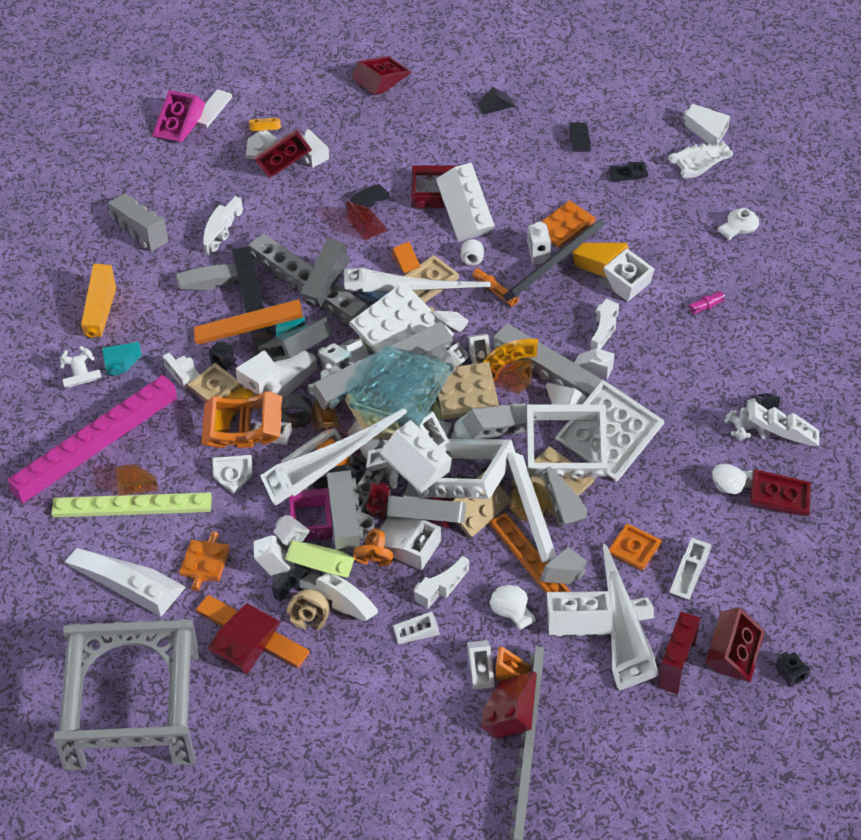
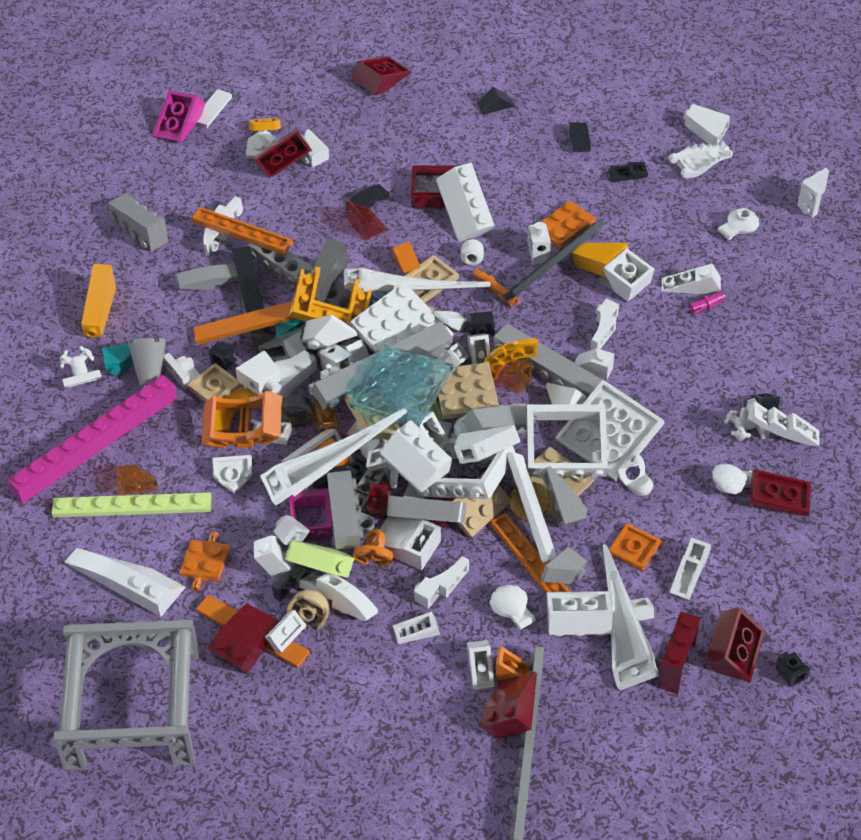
(147, 358): none -> light grey cone
(242, 230): none -> orange tile
(285, 631): none -> white plate
(305, 307): none -> light orange wedge
(326, 331): none -> white slope
(481, 323): none -> black brick
(484, 443): none -> white slope
(642, 484): none -> white piece
(697, 281): none -> white slope
(811, 192): none -> white bracket

